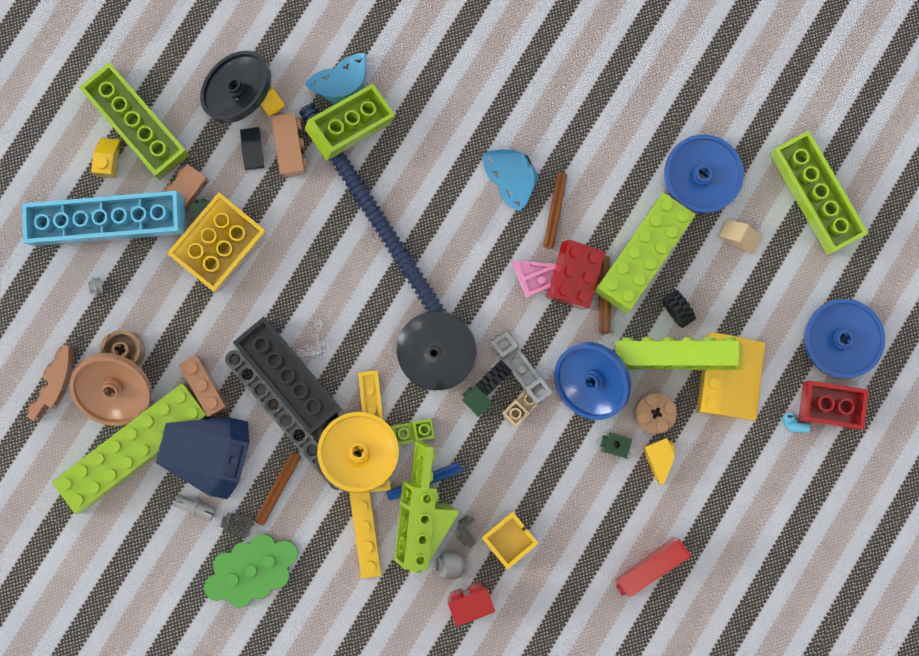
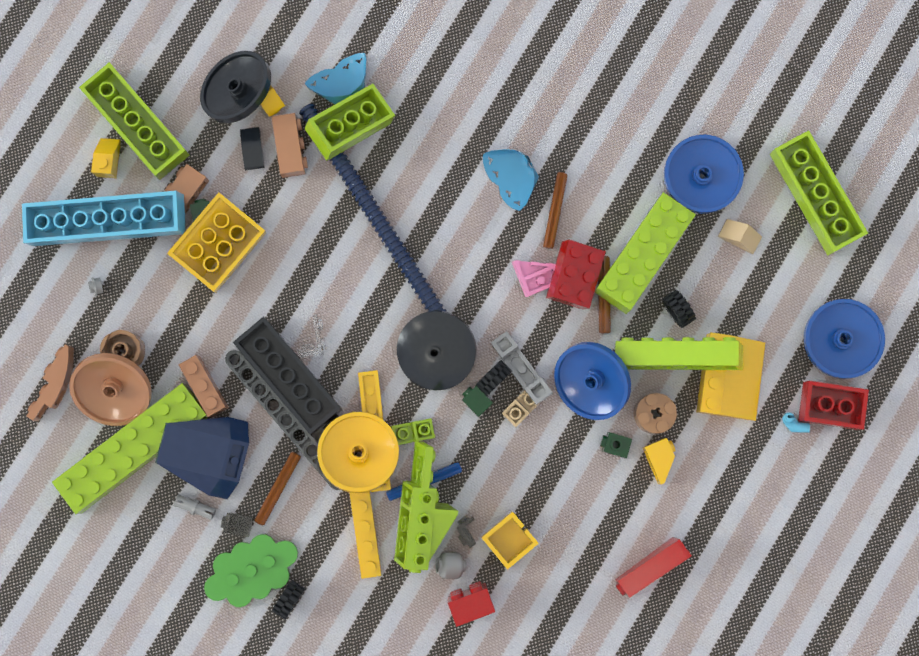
(288, 599): none -> black tyre

